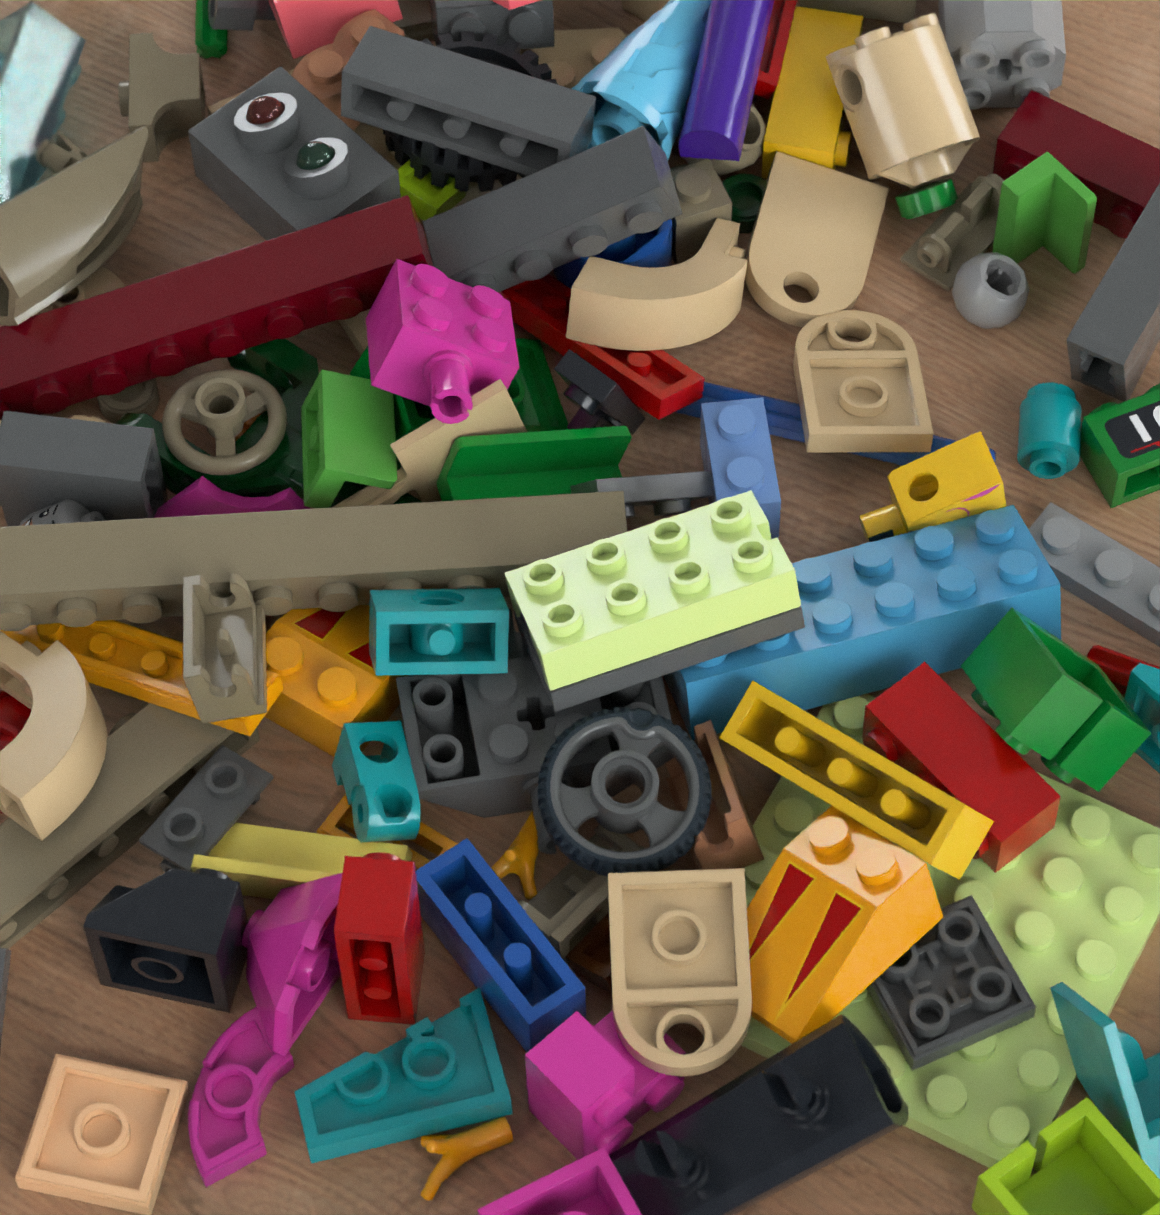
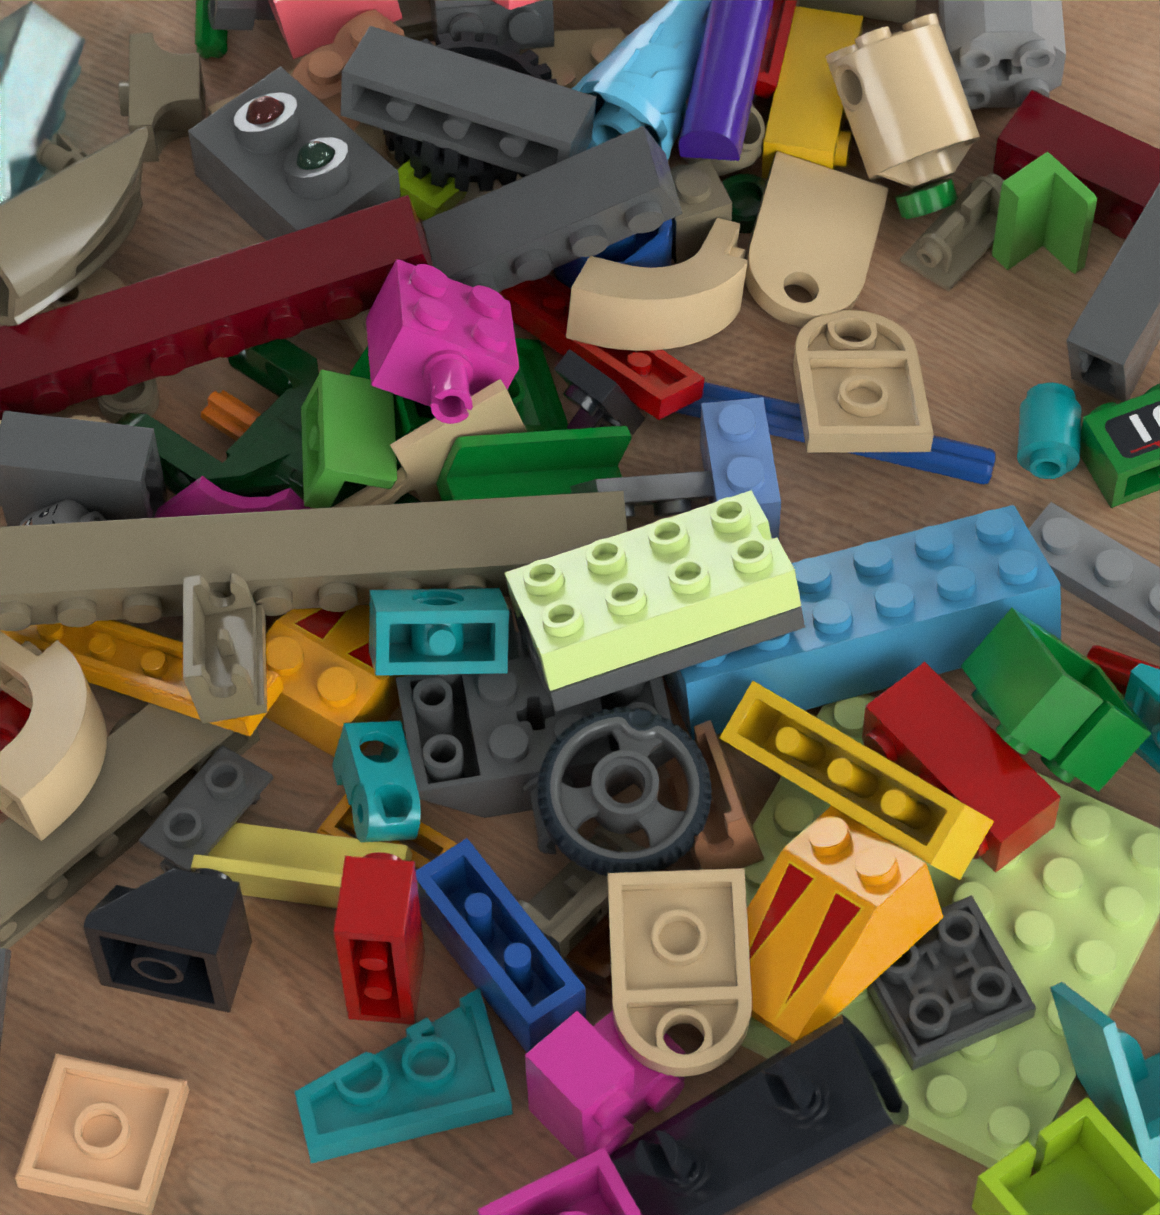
(221, 405): dark tan piece -> none
(230, 1098): dark pink tile -> none
(293, 957): dark pink slope -> none
(460, 1148): light orange bar -> none
(521, 858): light orange bar -> none
(938, 489): yellow torso -> none
(990, 290): light grey piece -> none

